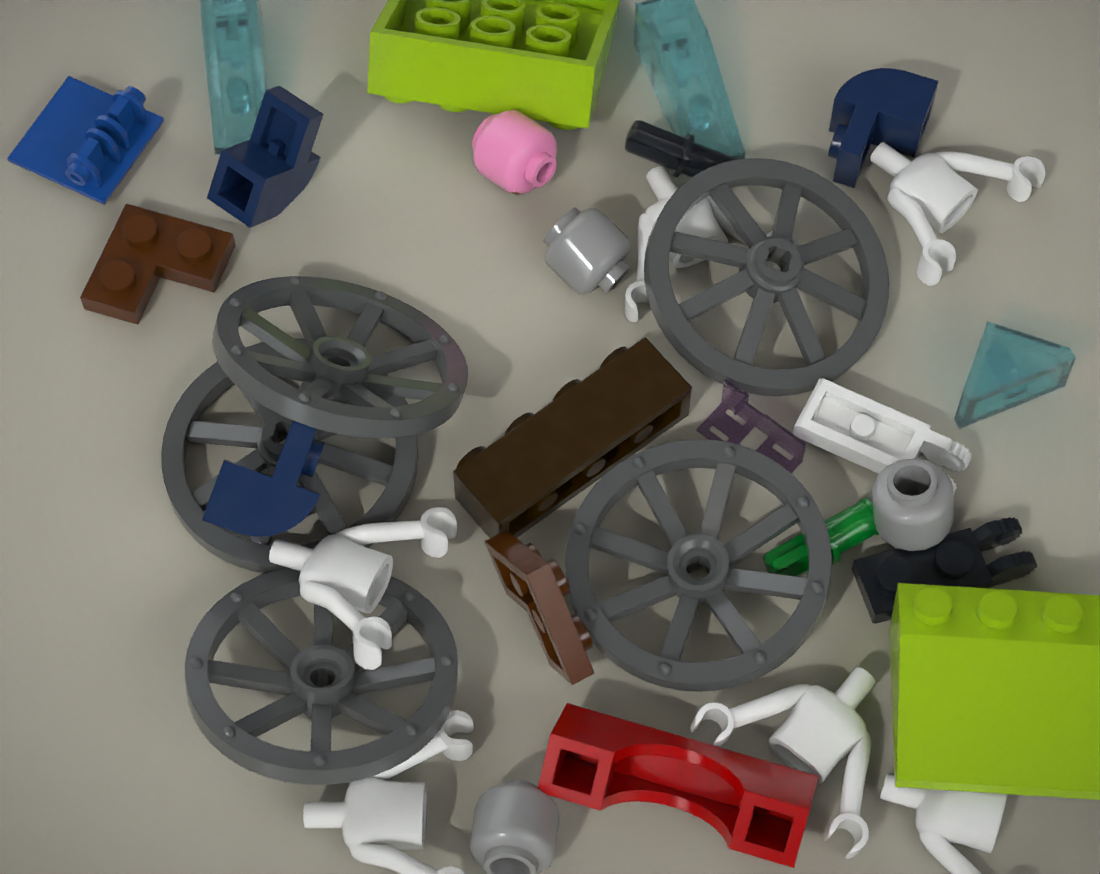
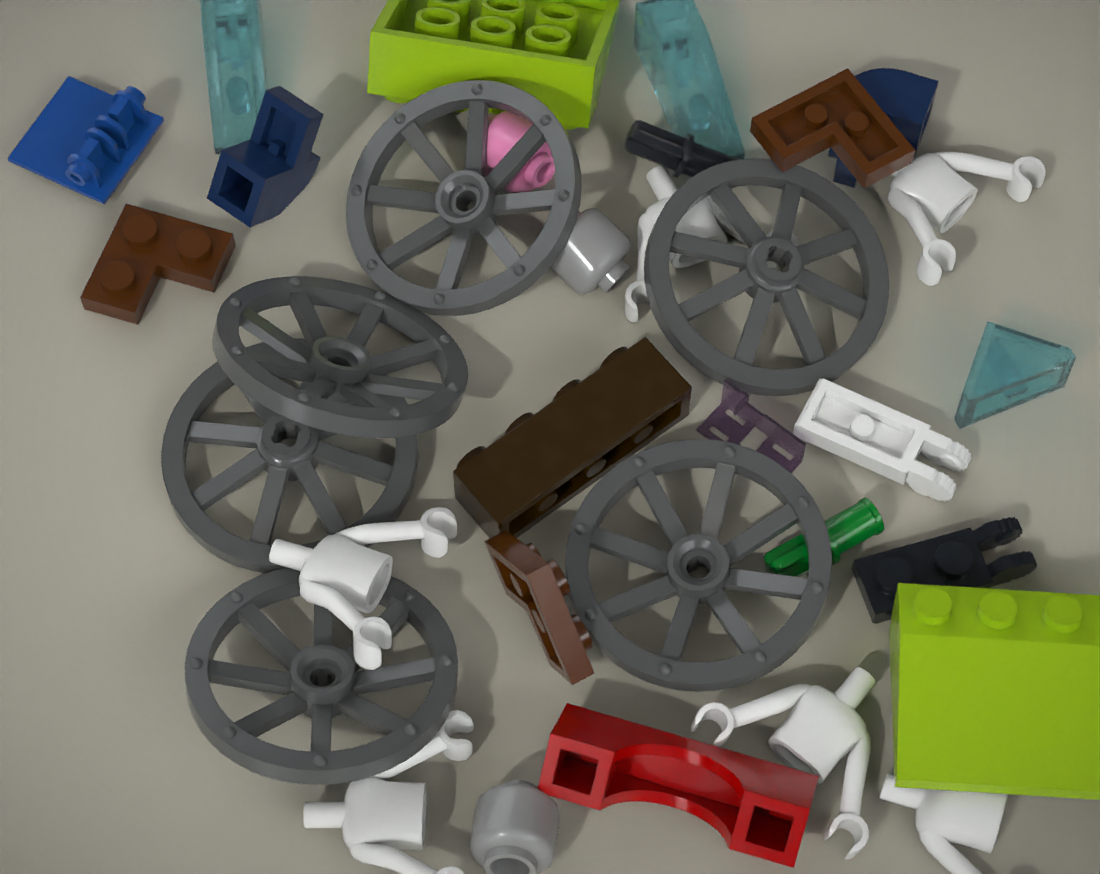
(264, 503): dark blue brick -> none
(457, 192): none -> dark grey wheel
(836, 116): none -> reddish brown plate
(913, 504): light grey head -> none

